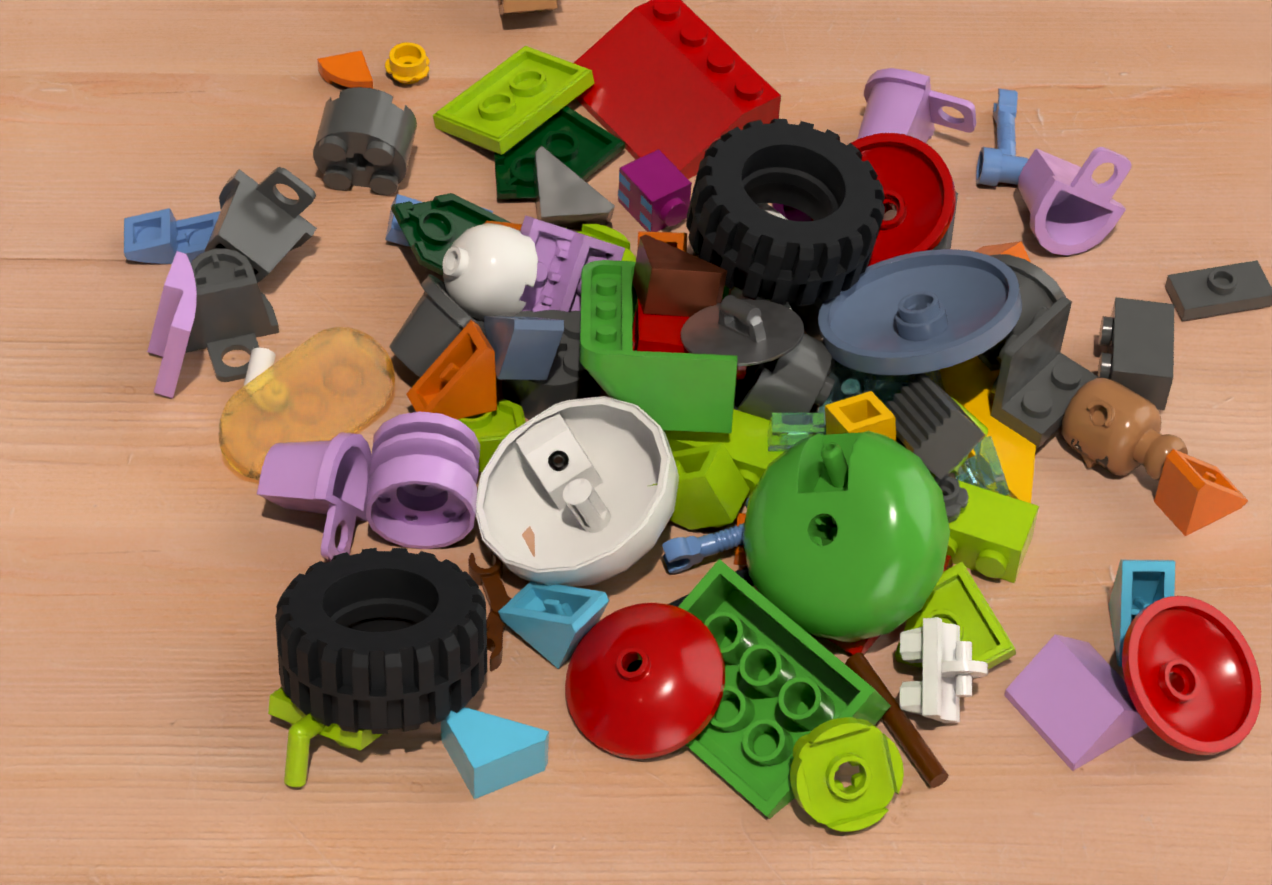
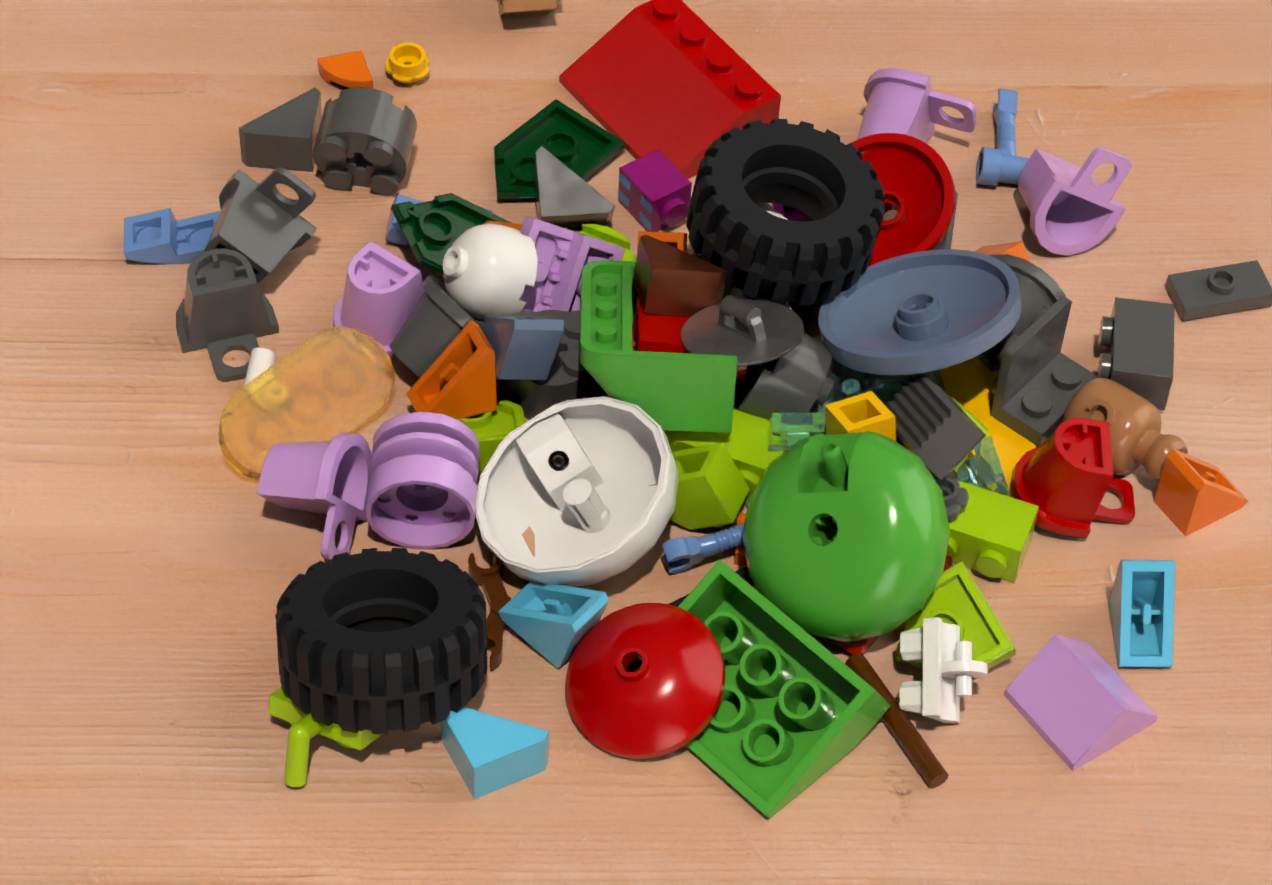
(174, 323): lavender slope -> none
(284, 135): none -> dark grey slope
(378, 294): none -> lavender container
(513, 99): lime tile -> none
(819, 757): lime plate -> none
(1071, 478): none -> red container
(1191, 675): red dish -> none

